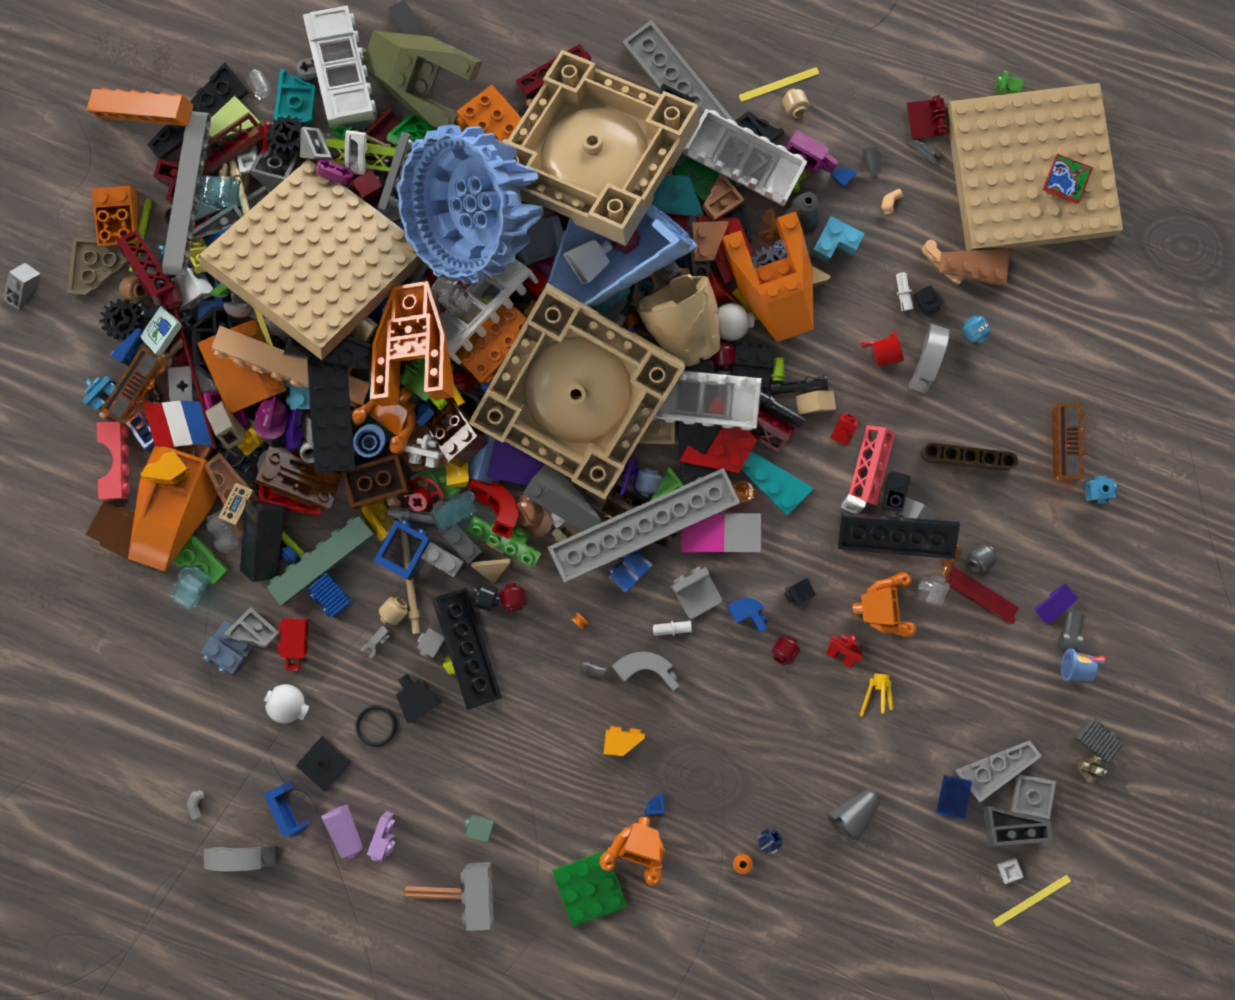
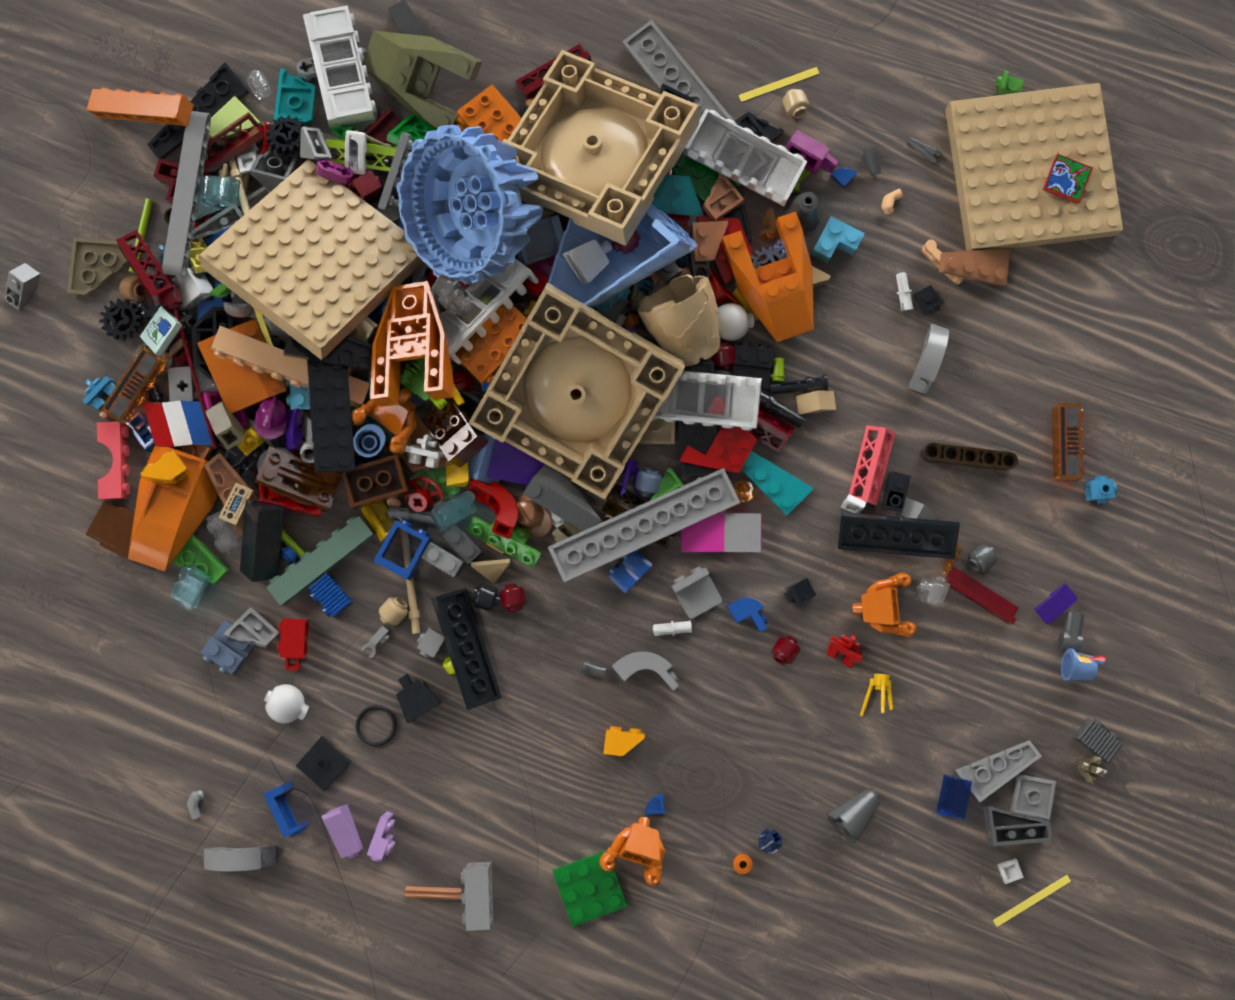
(115, 213): orange slope -> none
(128, 348): blue slope -> none
(424, 412): blue plate -> none
(478, 828): sand green brick -> none
(580, 621): orange bush -> none
(844, 428): red bracket -> none
(886, 351): red hat -> none
(928, 118): dark red hinge -> none
(976, 329): dark azure head -> none

